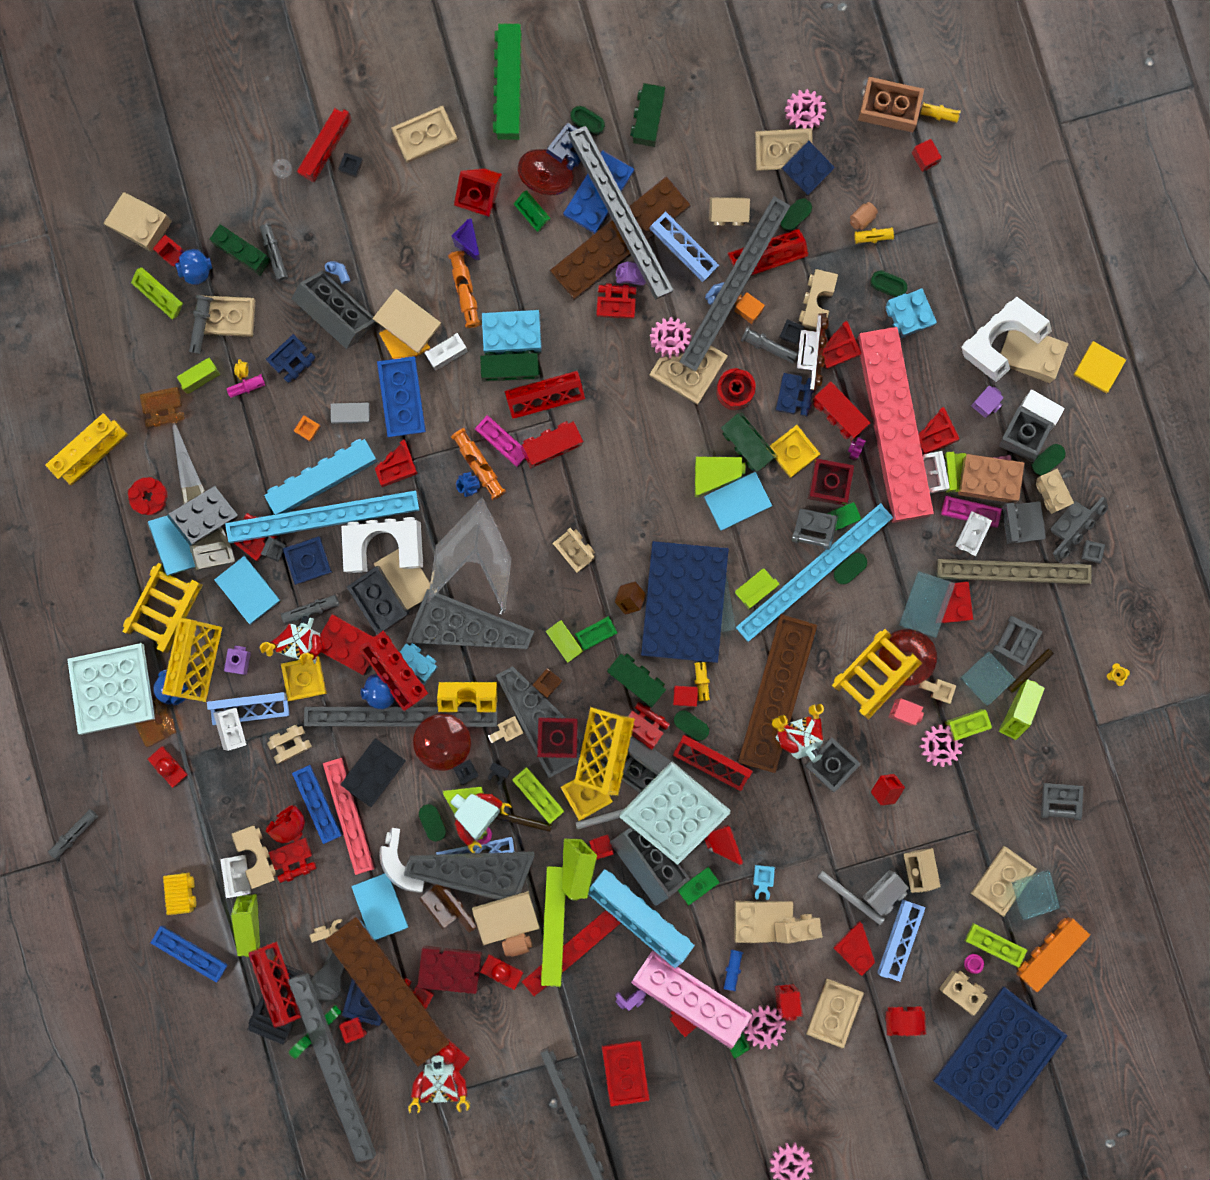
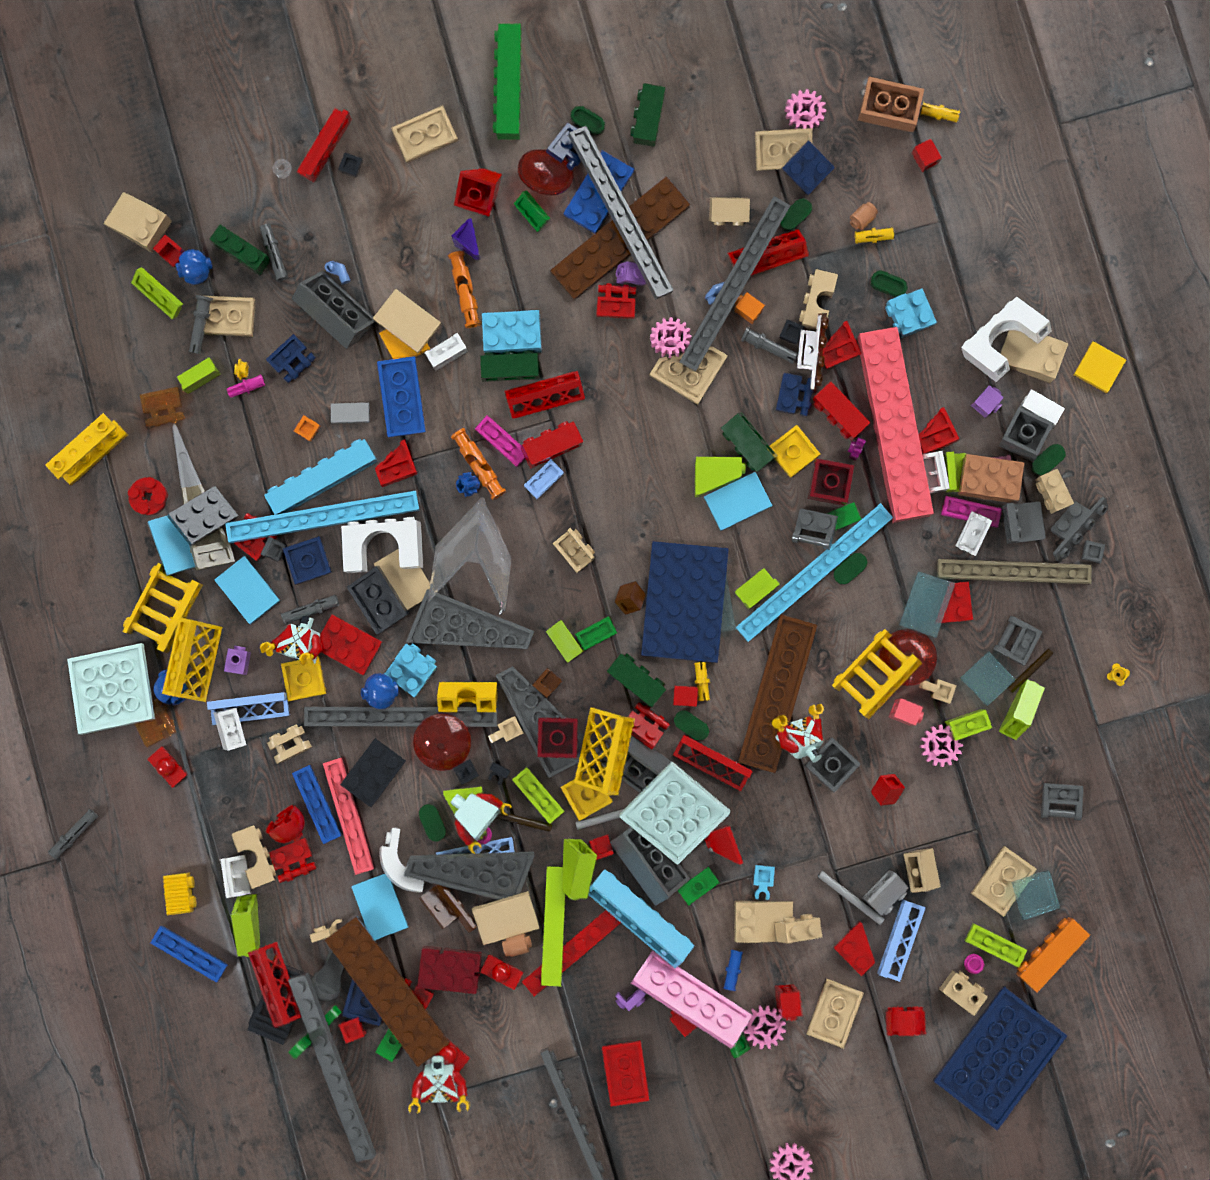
(389, 1046): none -> green plate
(393, 670): red brick -> none
(543, 479): none -> light blue plate
(680, 250): light blue fence -> none
(739, 379): red brick -> none

